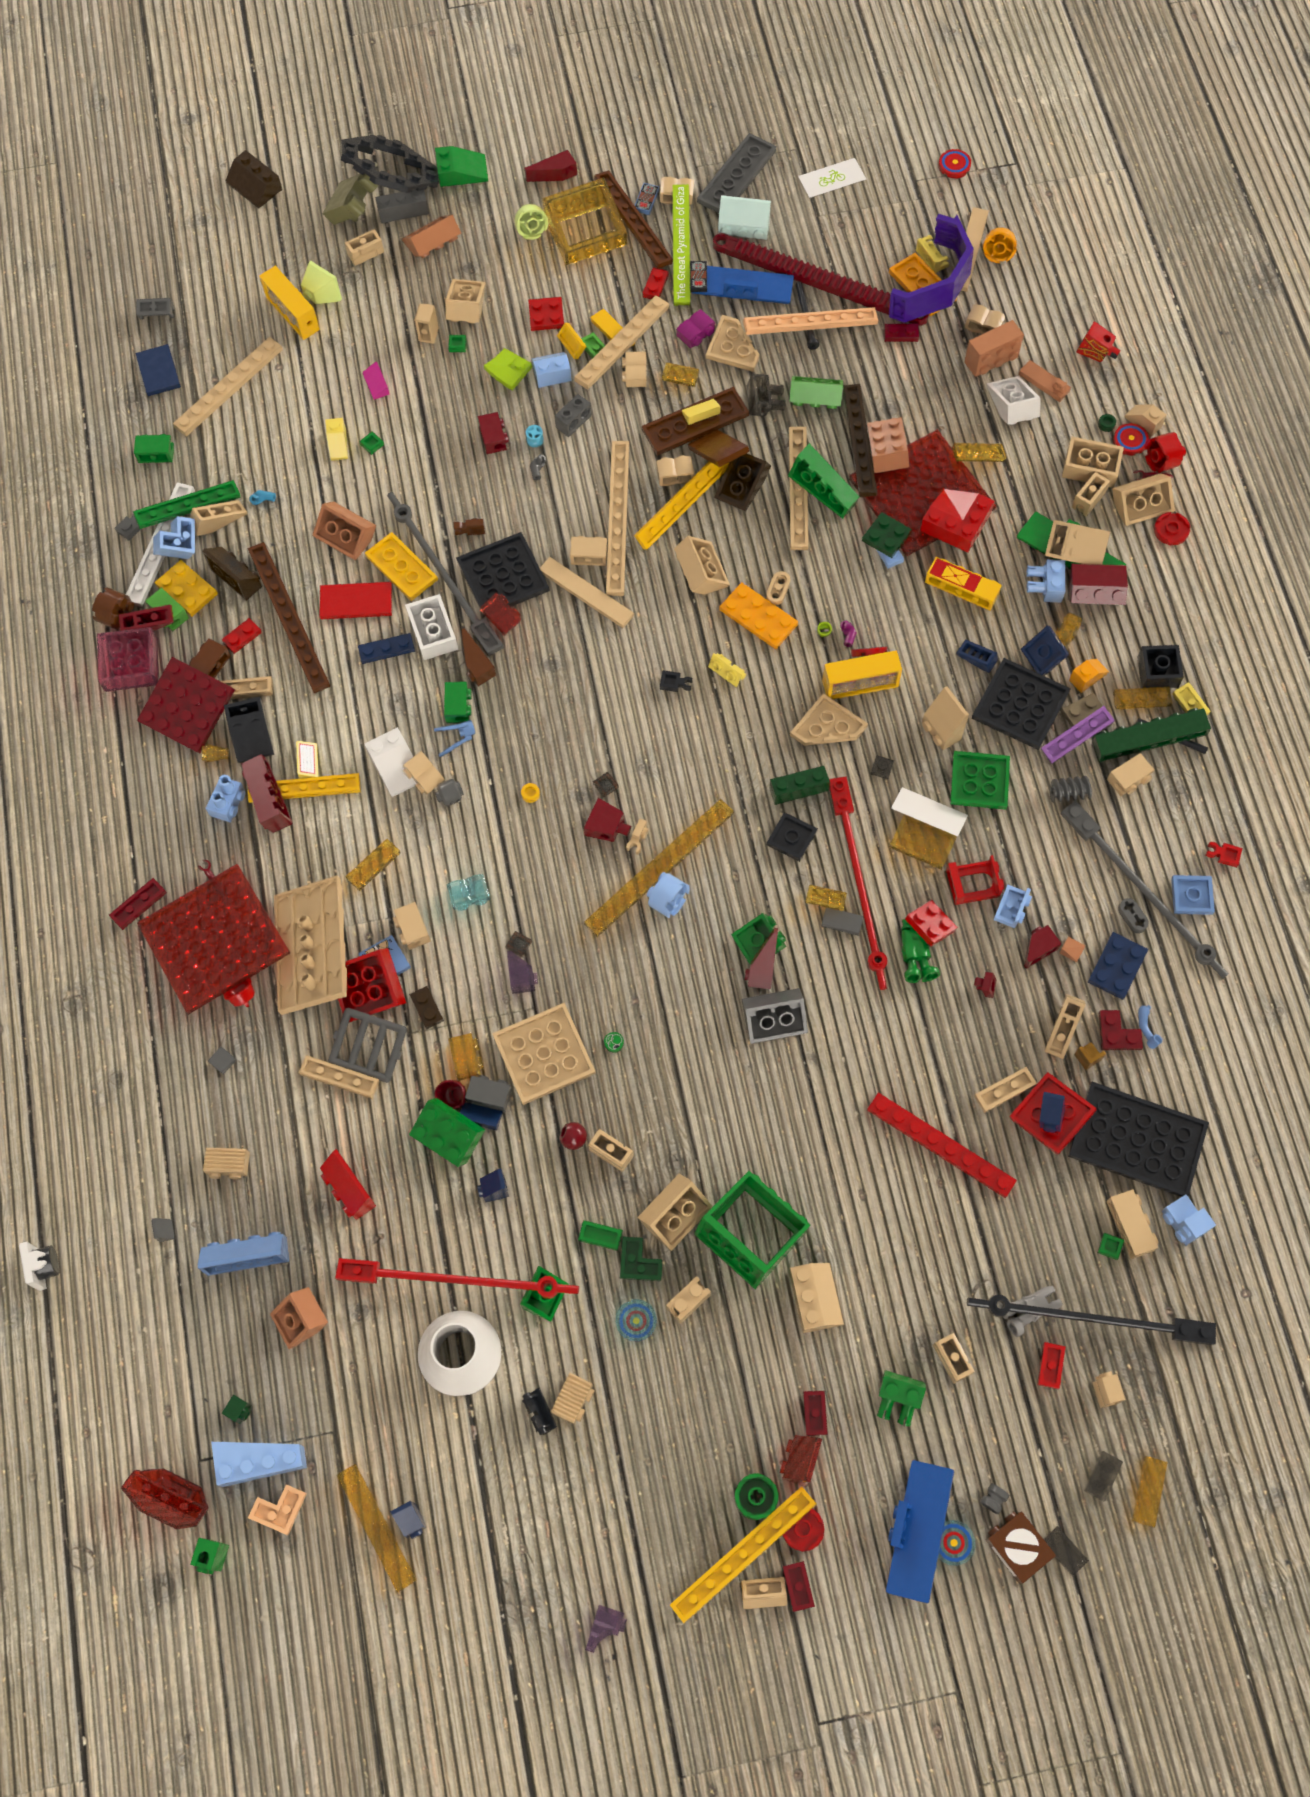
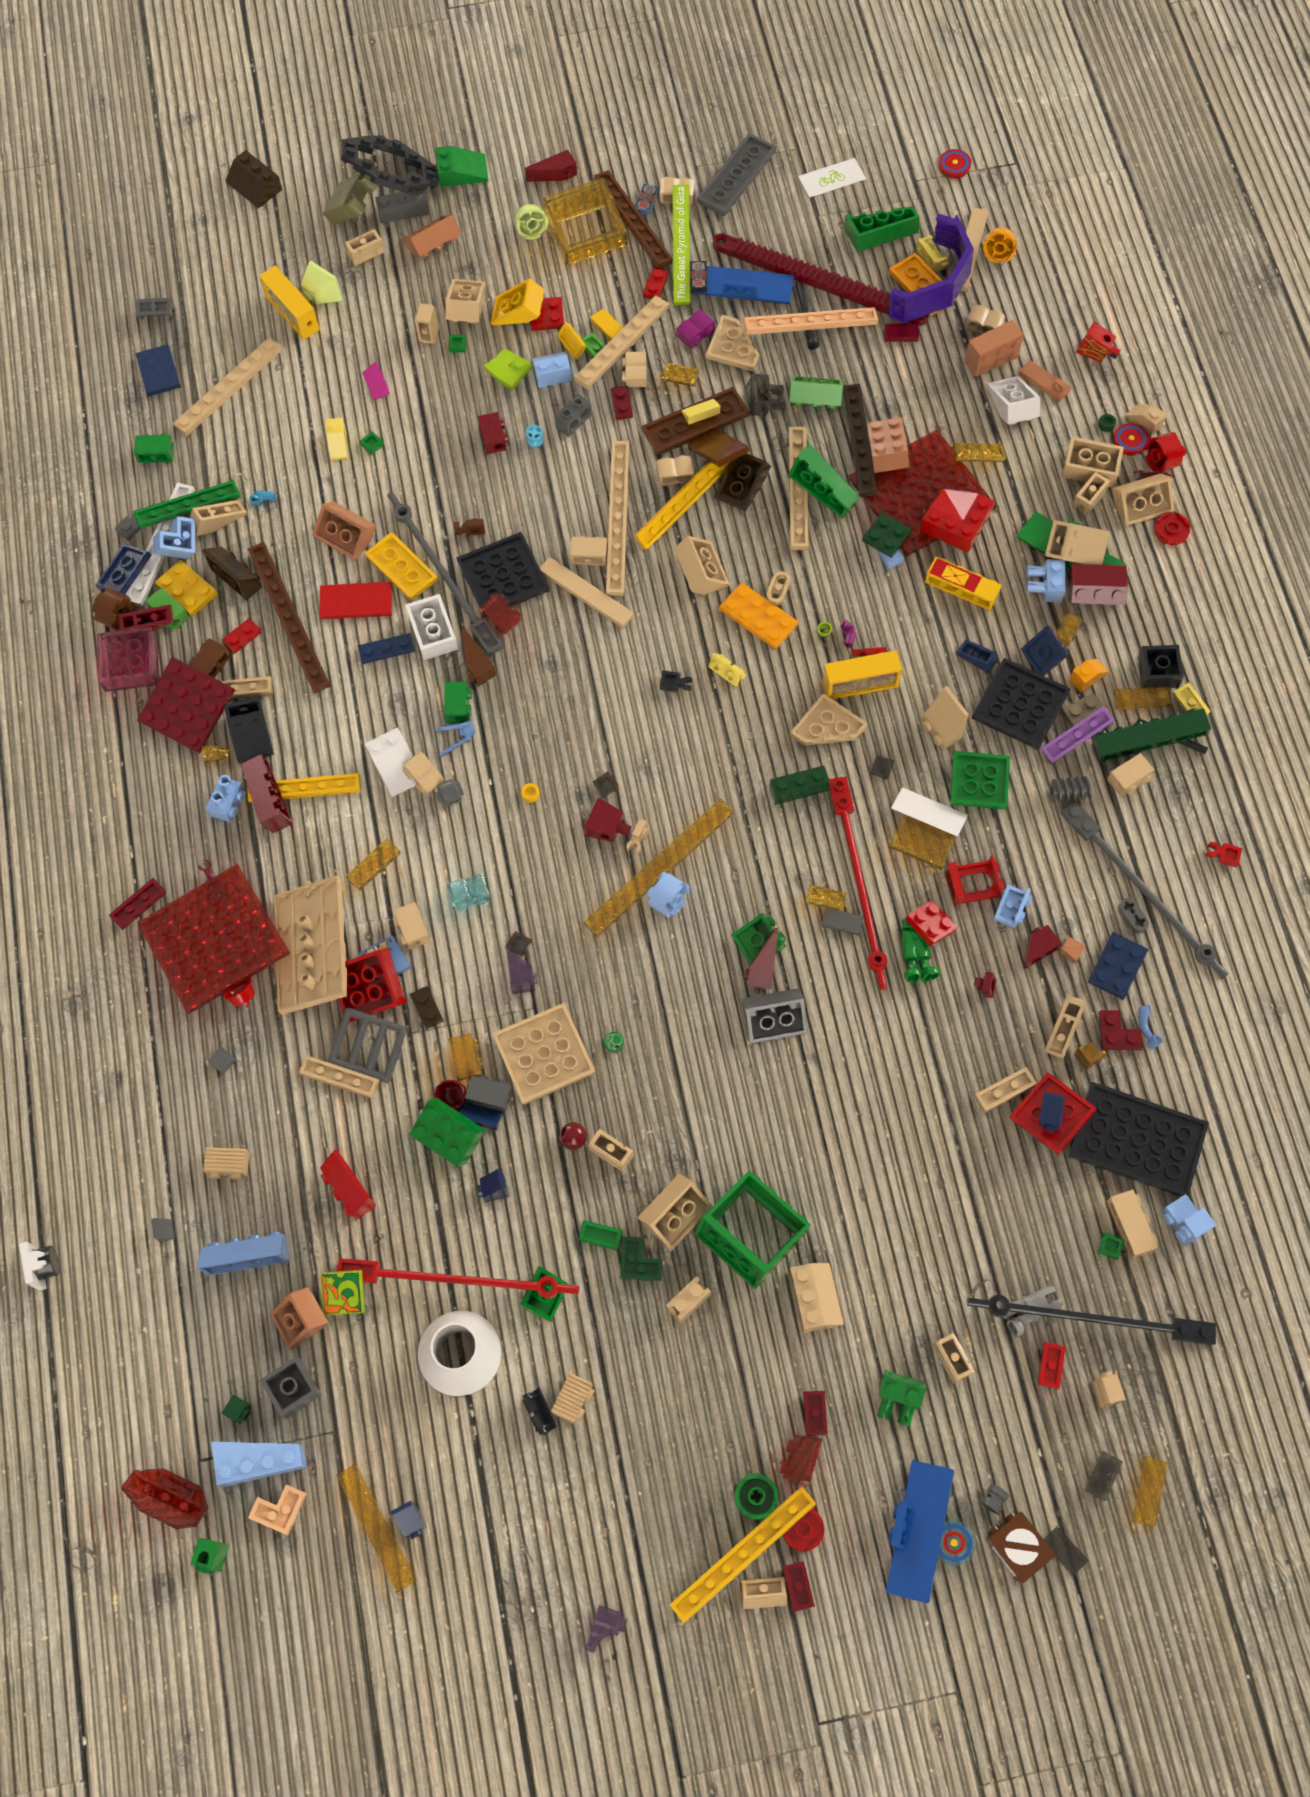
(124, 569): none -> dark blue tile
(290, 1387): none -> dark grey brick
(307, 759): slope -> none
(342, 1292): none -> tile
(518, 304): none -> yellow slope
(536, 466): dark grey arm -> none
(621, 402): none -> dark red plate
(636, 1320): clear light blue tile -> none
(744, 217): light aqua slope -> none
(792, 836): black plate -> none
(880, 228): none -> green wedge
(942, 1145): red plate -> none
(1192, 894): medium blue plate -> none

